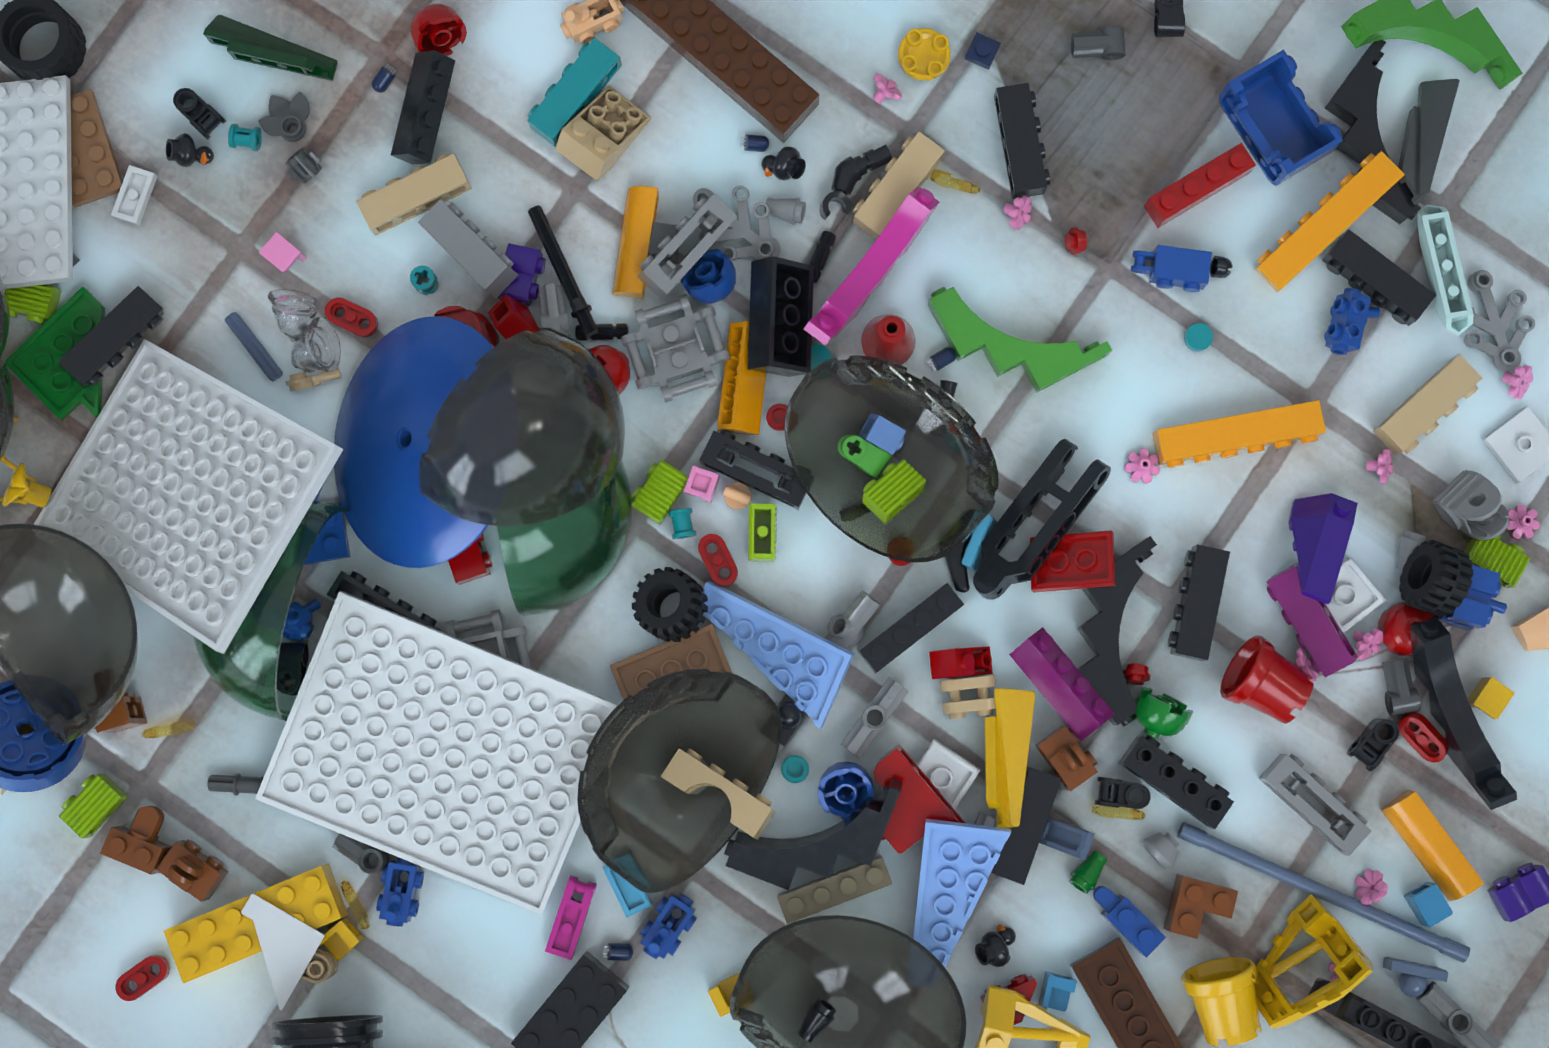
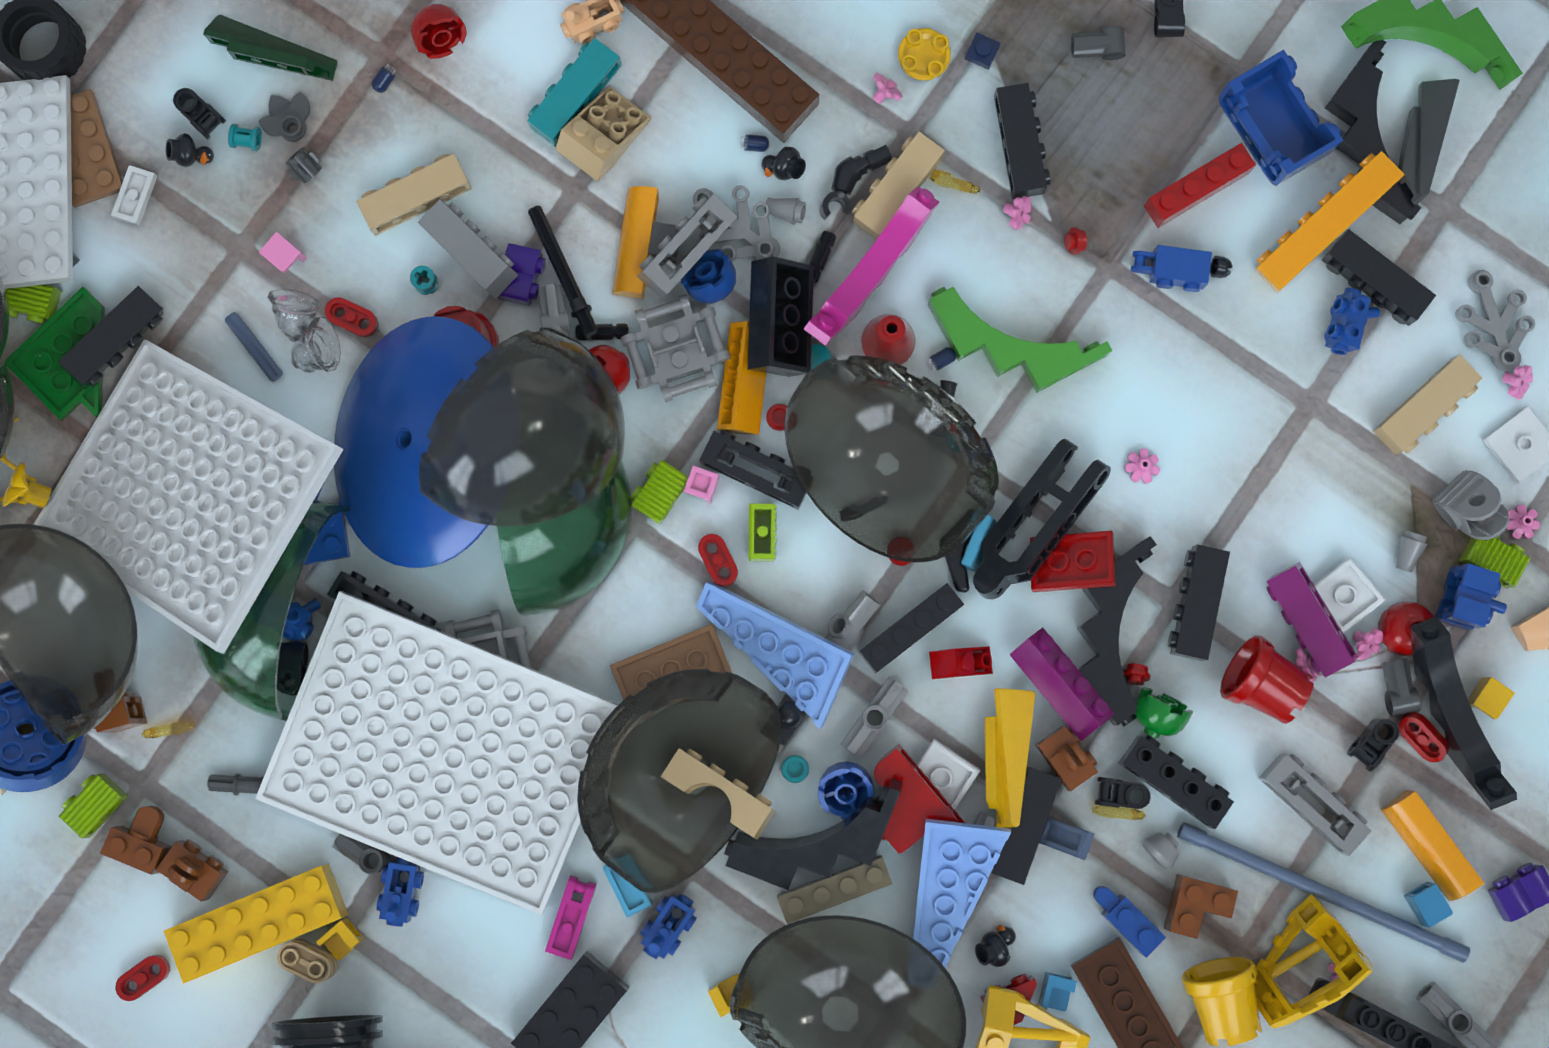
(284, 943): white sticker -> none
(301, 381): tan plate -> none
(357, 909): clear yellow piece -> none
(423, 107): black brick -> none
(471, 563): red slope -> none
(511, 317): red slope -> none
(618, 952): dark blue piece -> none
(655, 590): black tyre -> none
(682, 523): teal bush -> none
(737, 496): light nougat plate -> none
(817, 1018): black cone -> none
(866, 457): bright green piece -> none
(882, 433): medium blue brick -> none
(893, 491): lime brick -> none
(958, 708): tan brick -> none
(1088, 872): green cone -> none
(1198, 337): teal tile -> none
(1239, 433): light orange brick -> none
(1321, 537): dark purple wedge -> none
(1371, 887): bright pink plant -> none
(1382, 466): bright pink plant -> none
(1414, 975): sand blue tile -> none
(1436, 578): black tyre -> none
(1444, 268): light aqua brick -> none

